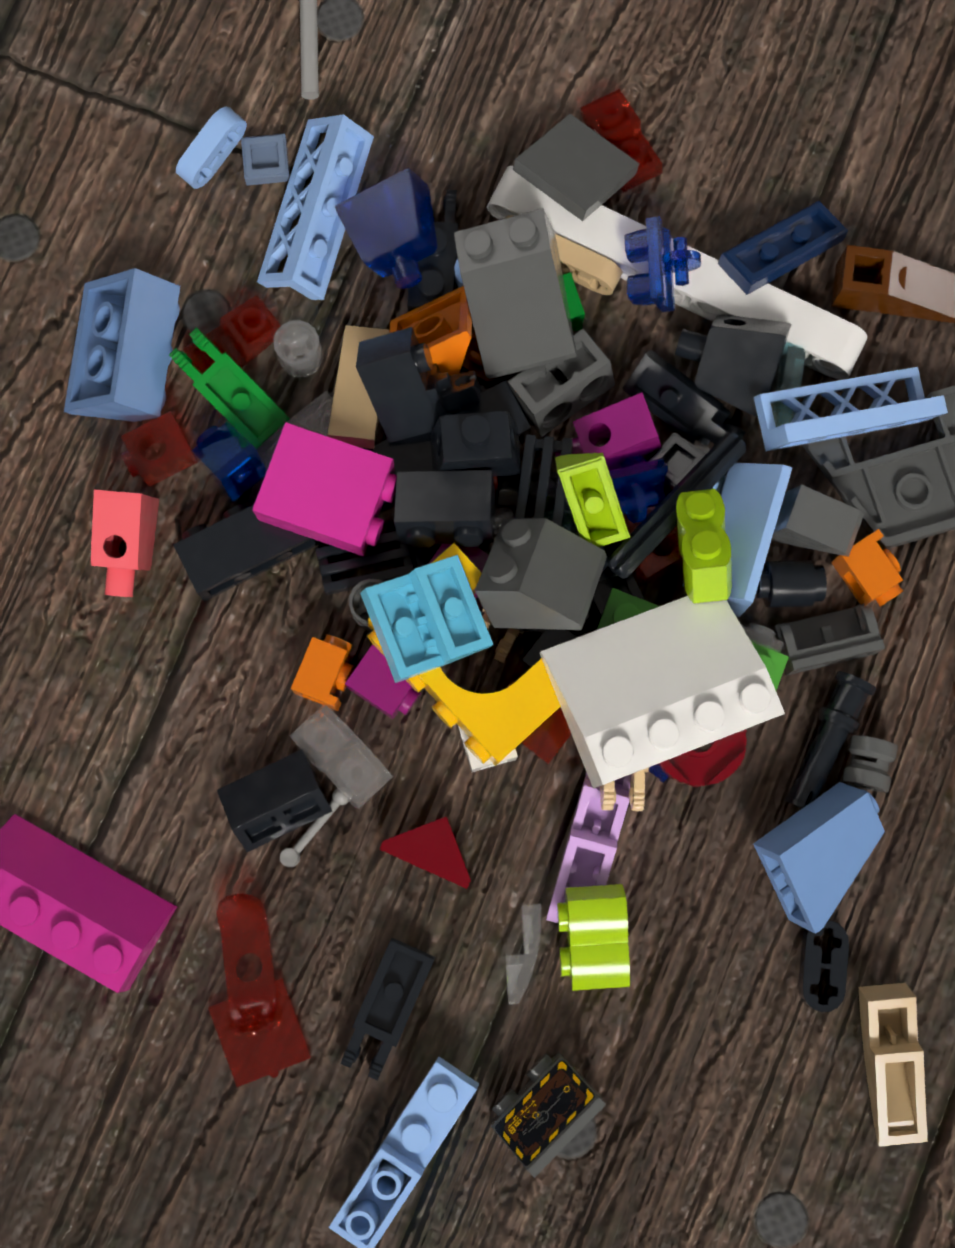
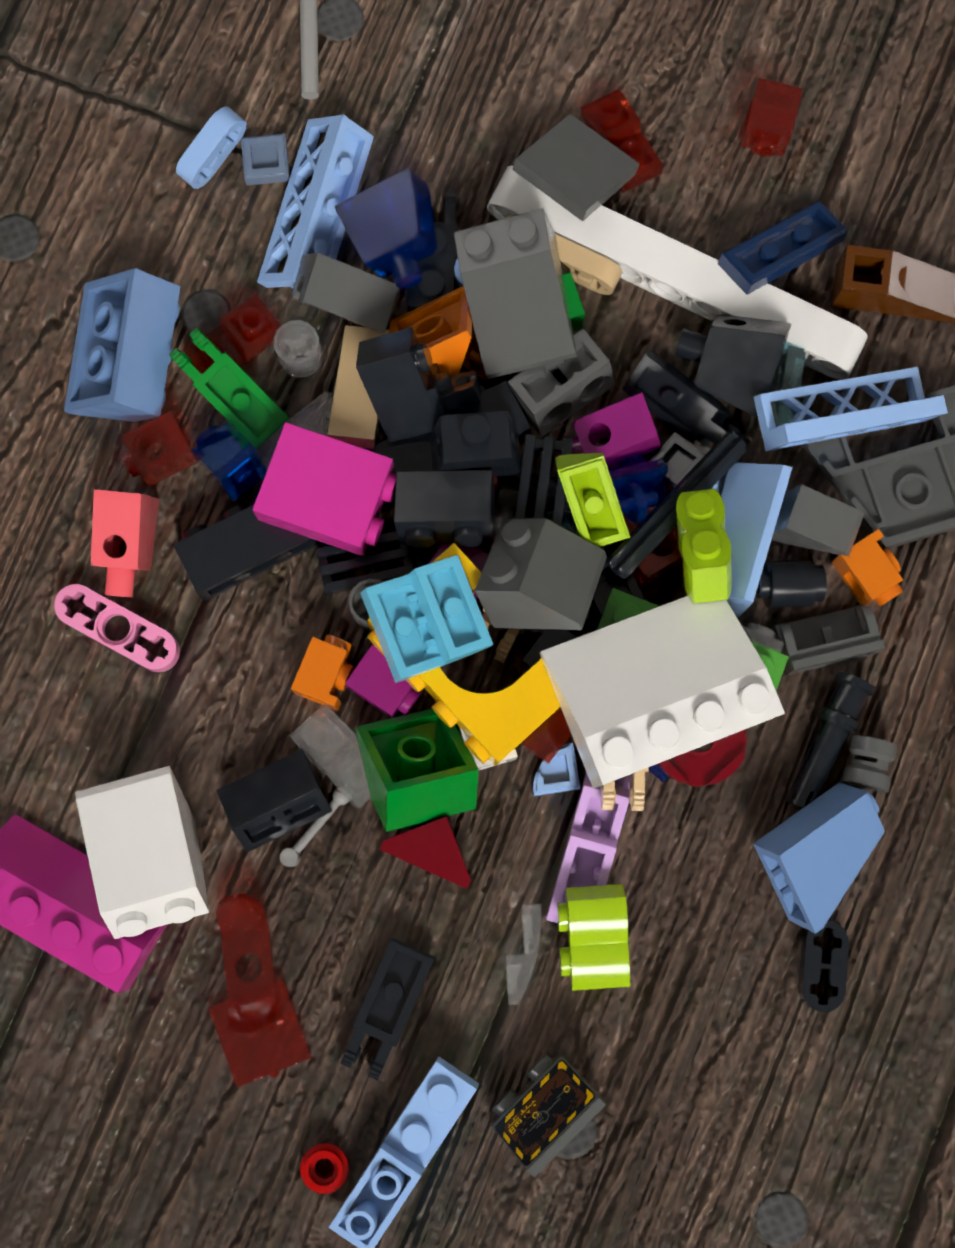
(95, 601): none -> bright pink beam
(142, 852): none -> white slope
(320, 1183): none -> red plate
(344, 291): none -> dark grey hinge
(417, 769): none -> green slope
(558, 775): none -> light blue tile
(655, 247): clear blue hips -> none
(771, 118): none -> clear red brick
(893, 1063): tan slope -> none

